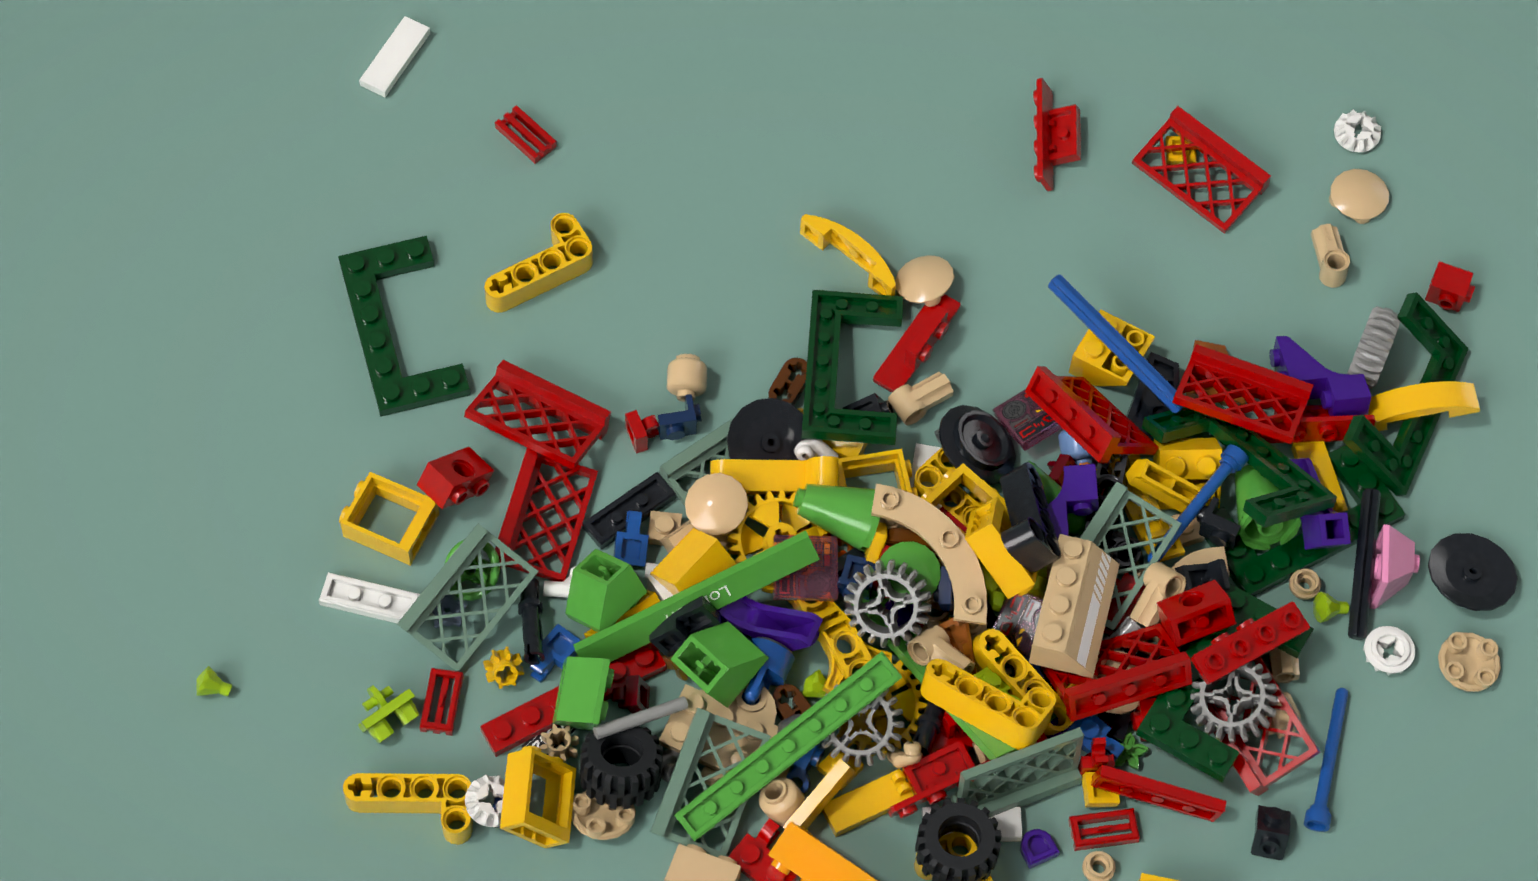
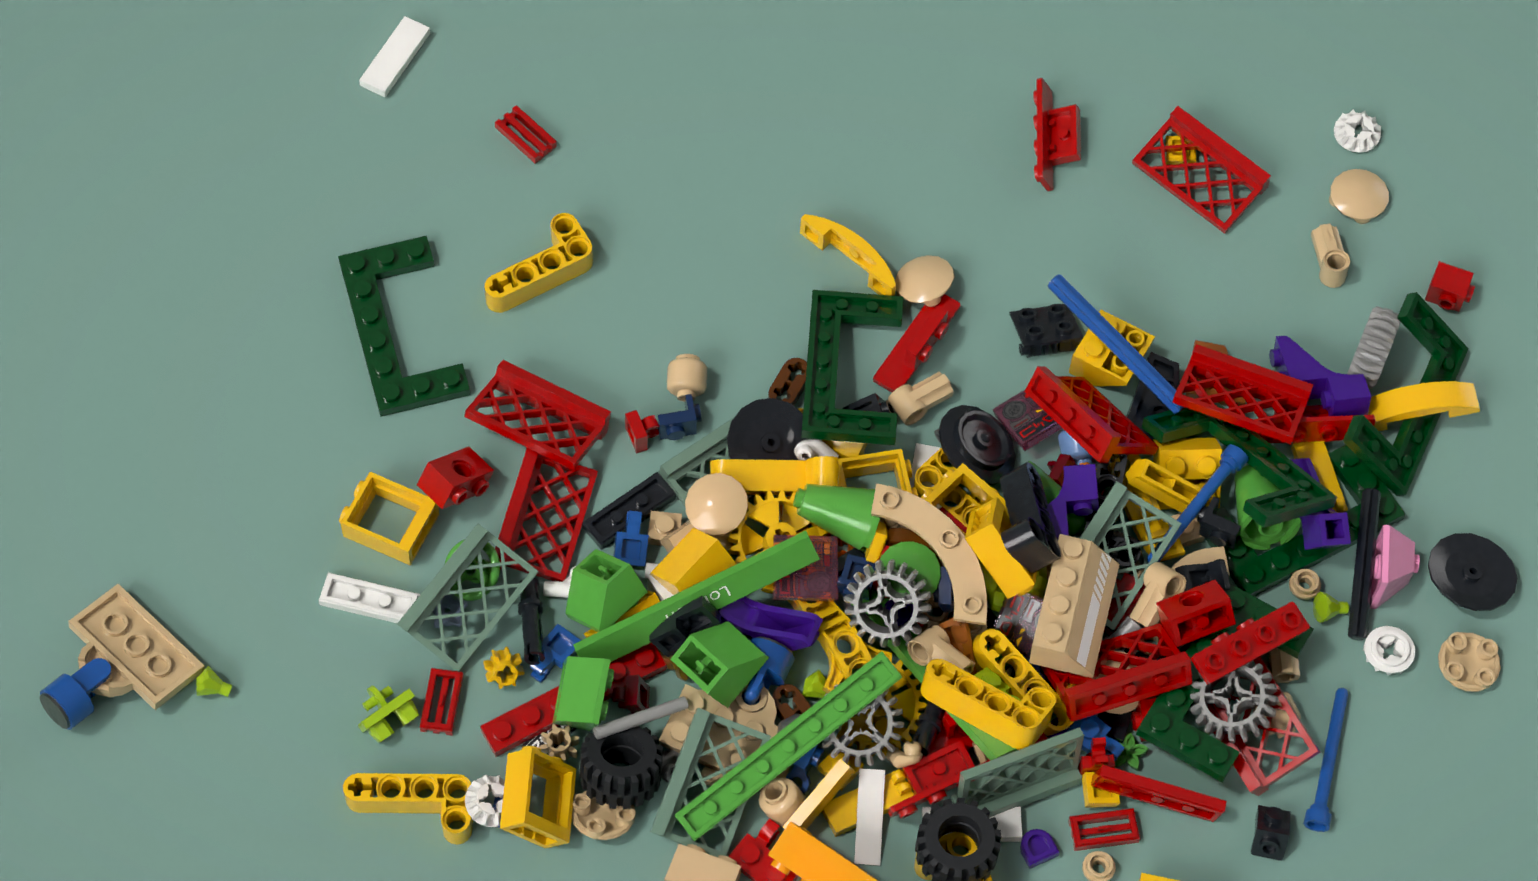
(122, 654): none -> tan plate
(869, 817): none -> white sticker
(1046, 326): none -> black hinge

